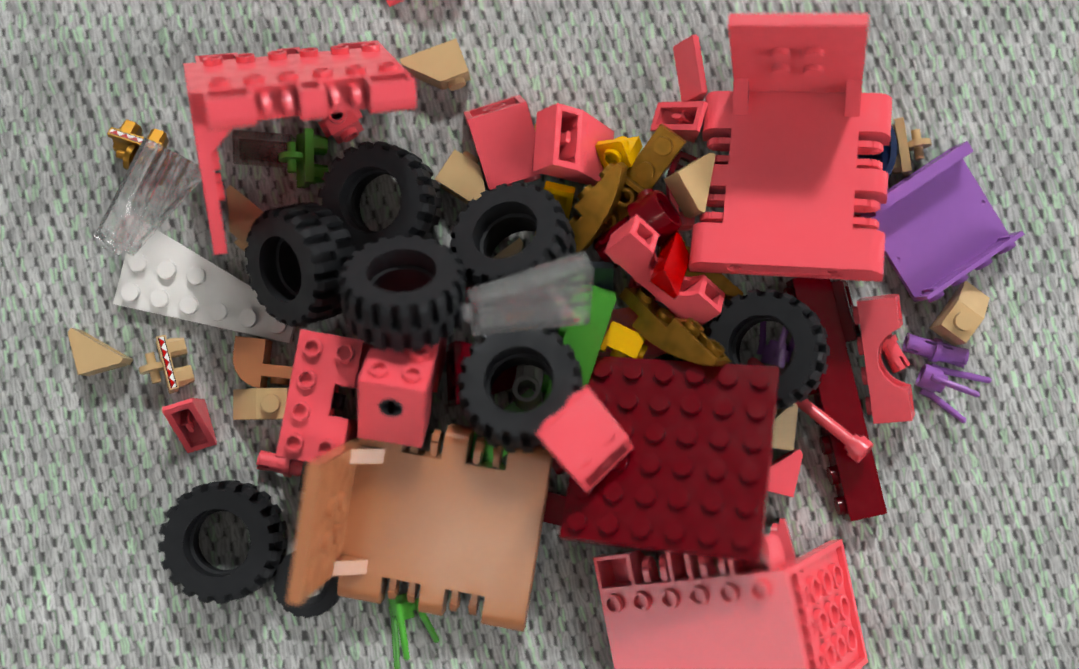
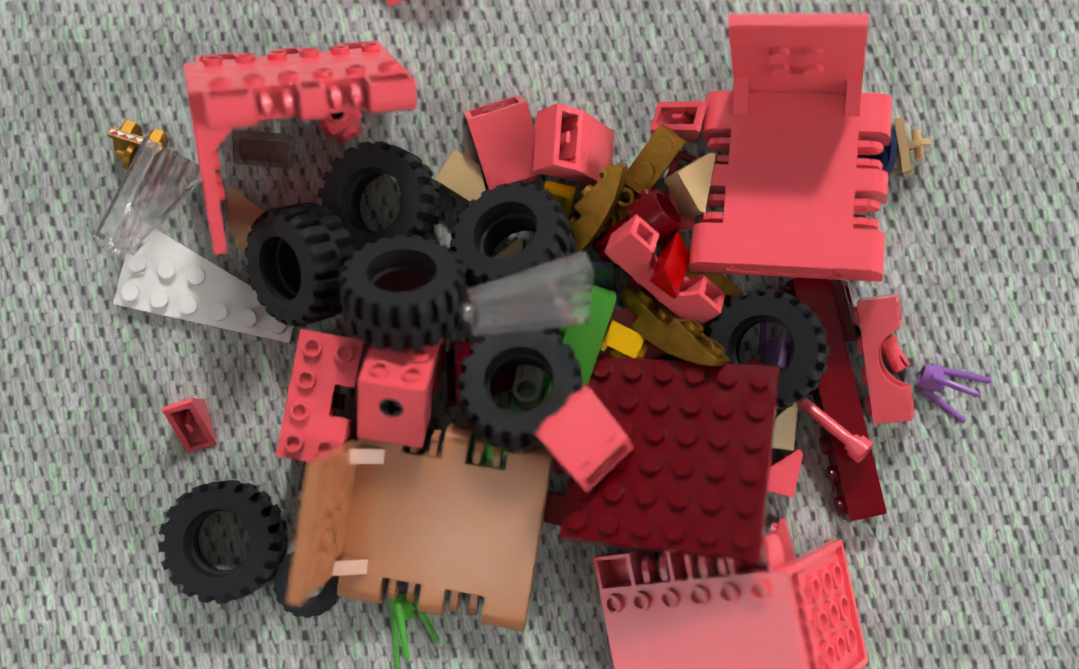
(93, 355): tan slope -> none
(173, 376): tan hips -> none
(253, 364): nougat brick -> none
(259, 403): tan slope -> none
(270, 462): coral pin -> none
(301, 158): bright green hips -> none
(439, 66): tan slope -> none
(619, 150): yellow bracket -> none
(690, 69): coral slope -> none
(935, 350): medium lavender pin -> none
(940, 226): medium lavender panel -> none
(961, 315): tan slope -> none

